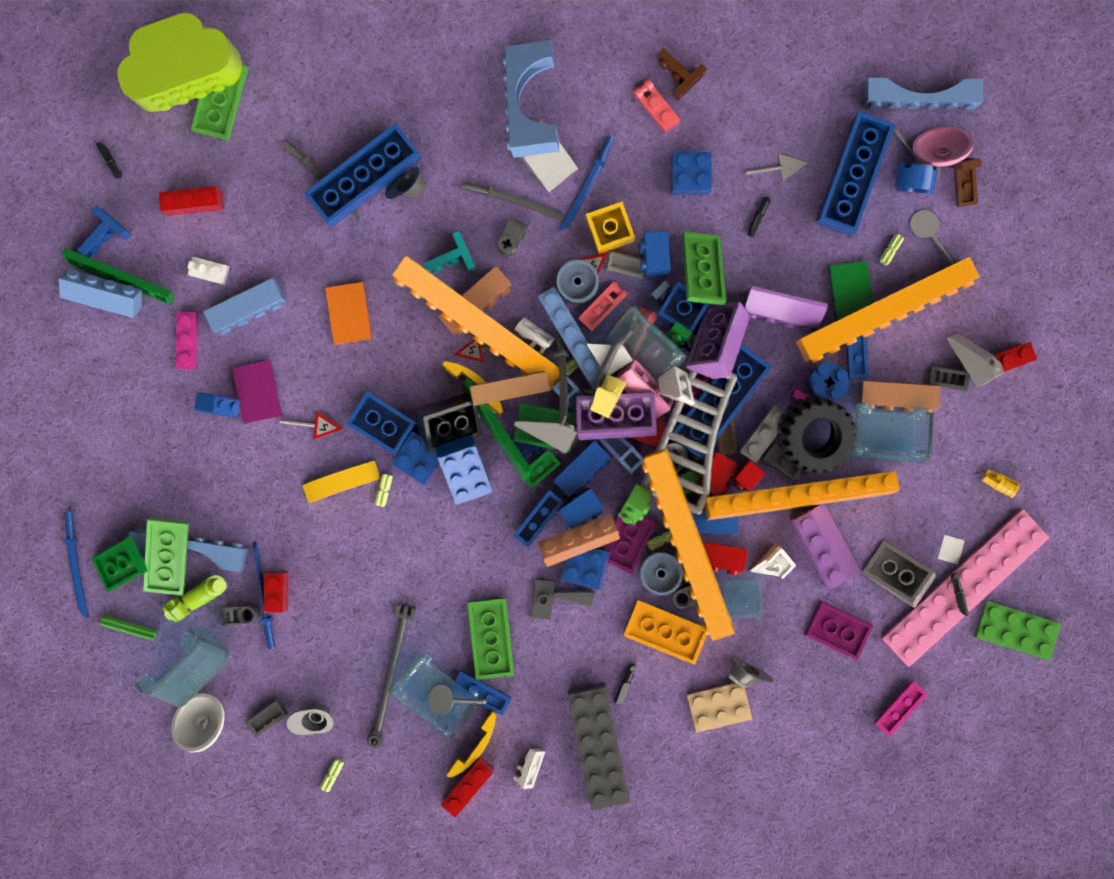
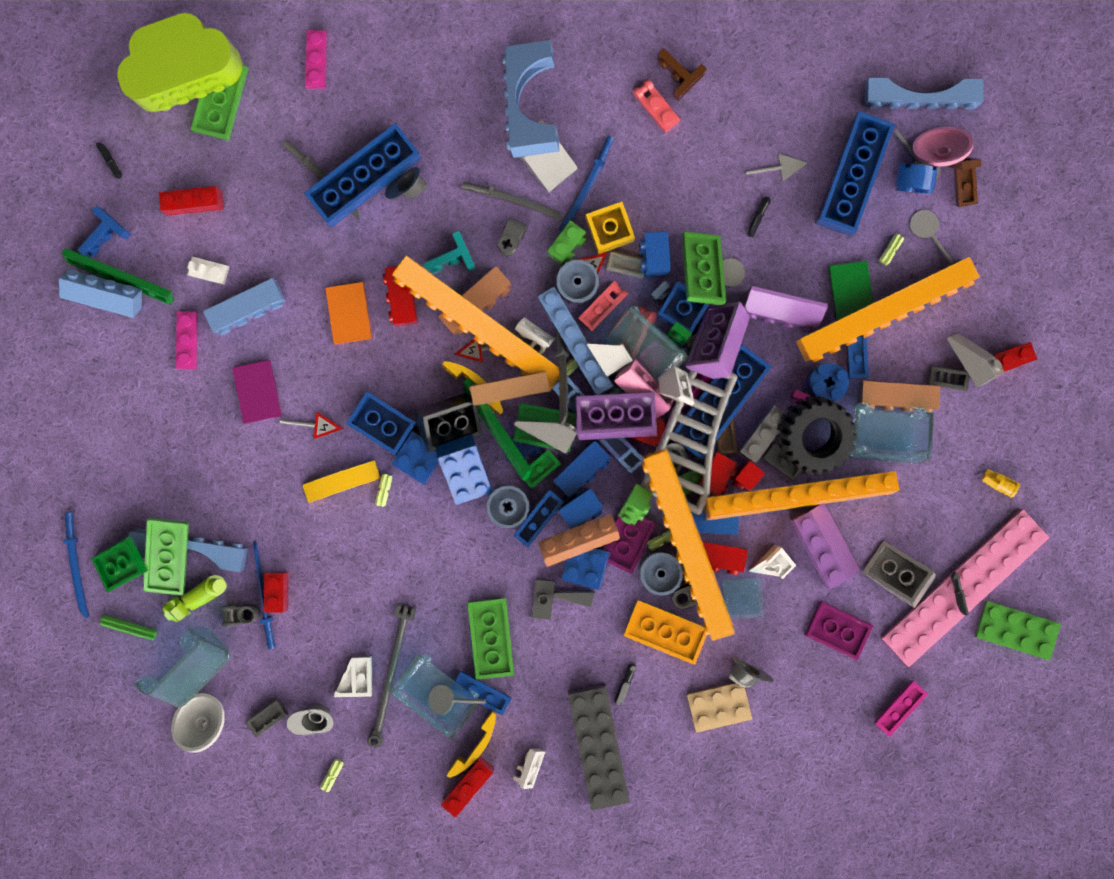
(217, 405): blue brick -> none
(316, 59): none -> dark pink plate
(356, 679): none -> white wing
(400, 299): none -> red brick
(502, 516): none -> sand blue wheel
(566, 243): none -> bright green brick
(607, 362): dark grey piece -> none
(607, 396): light yellow slope -> none
(691, 173): blue brick -> none
(733, 272): none -> light grey piece
(951, 549): white sticker -> none

